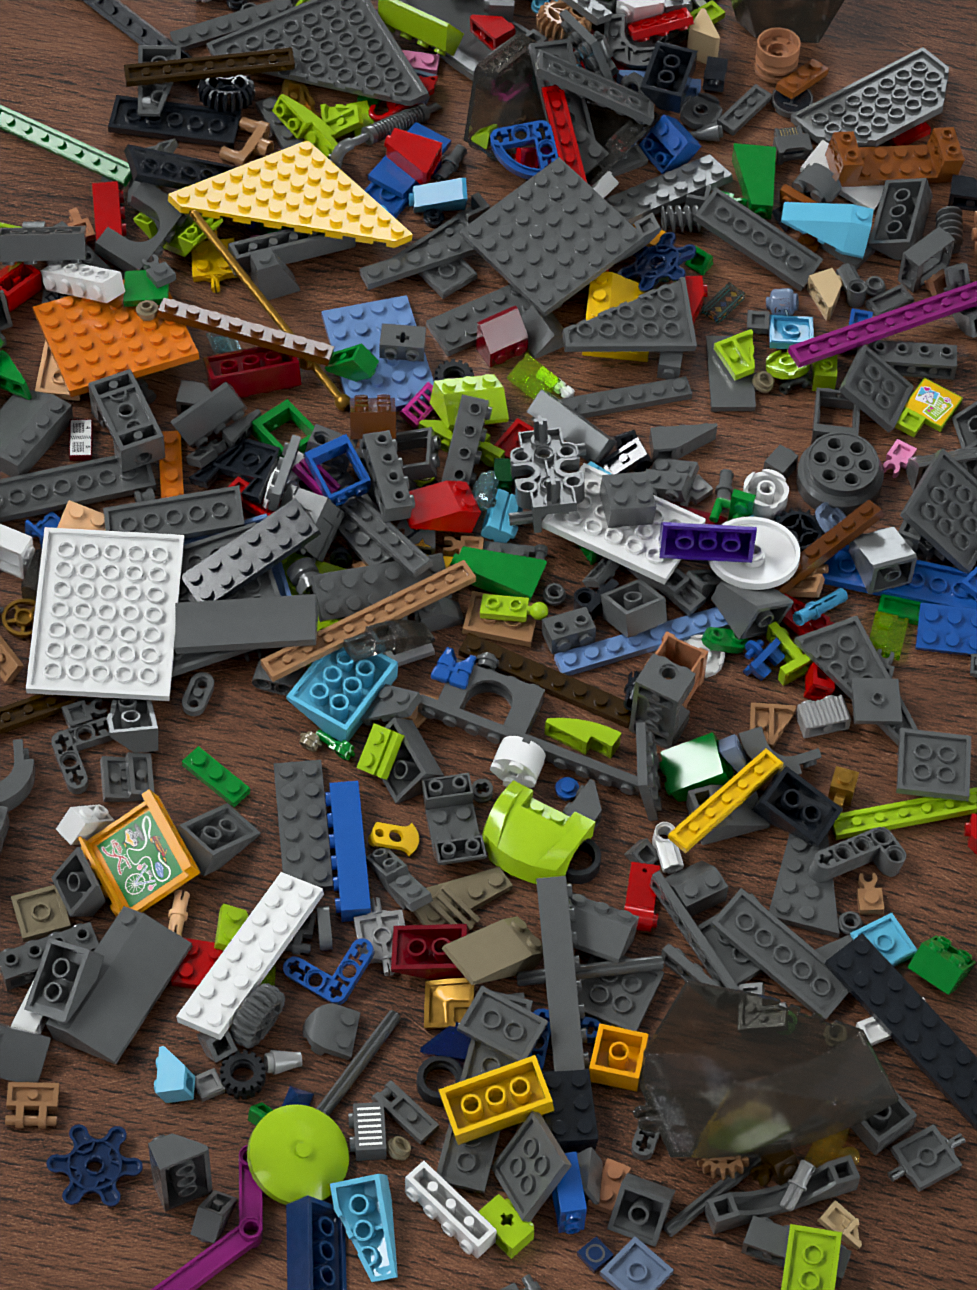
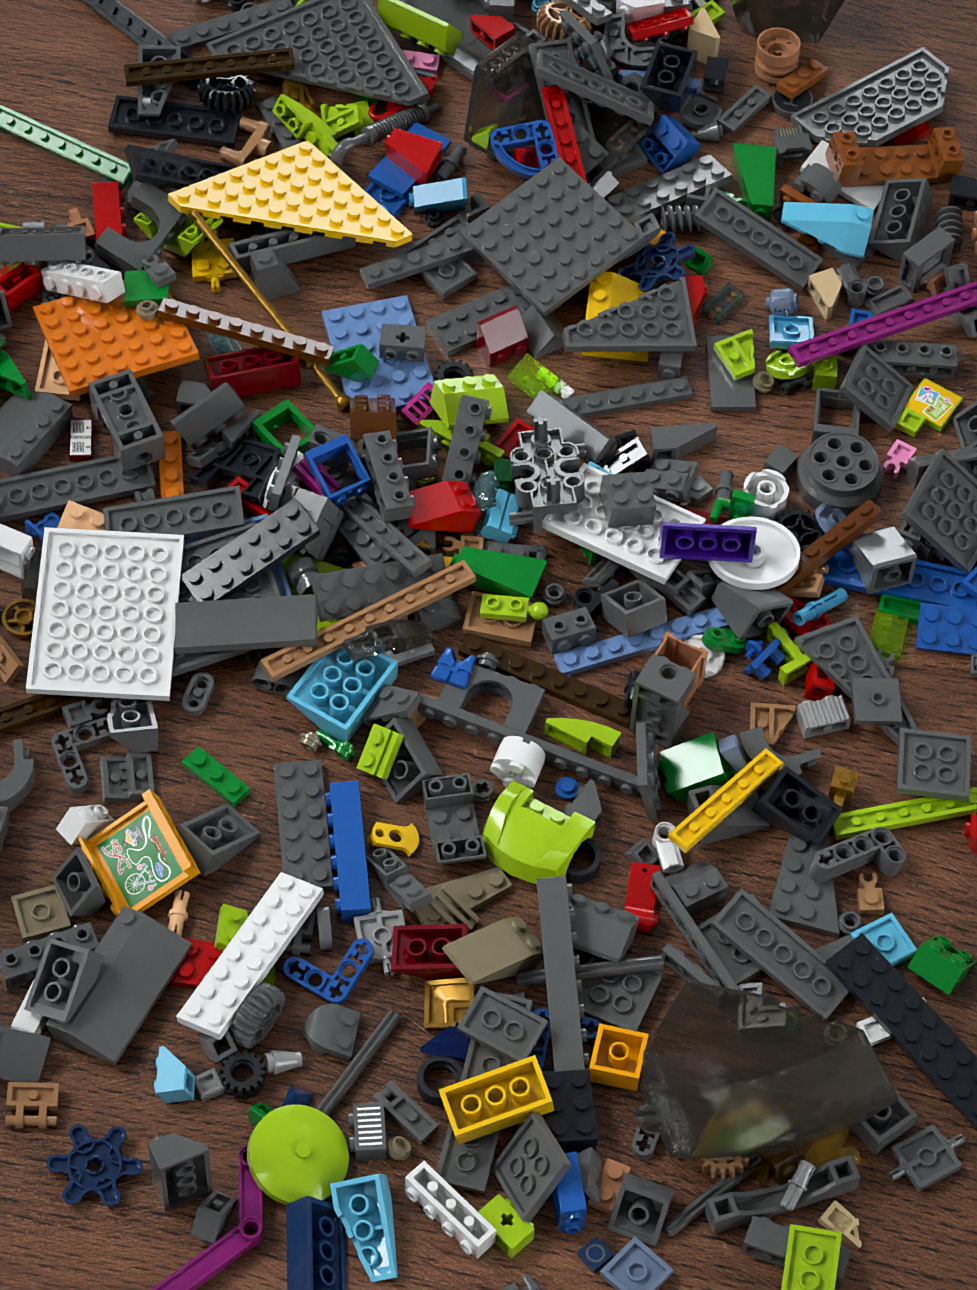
(758, 321): dark grey plate -> none

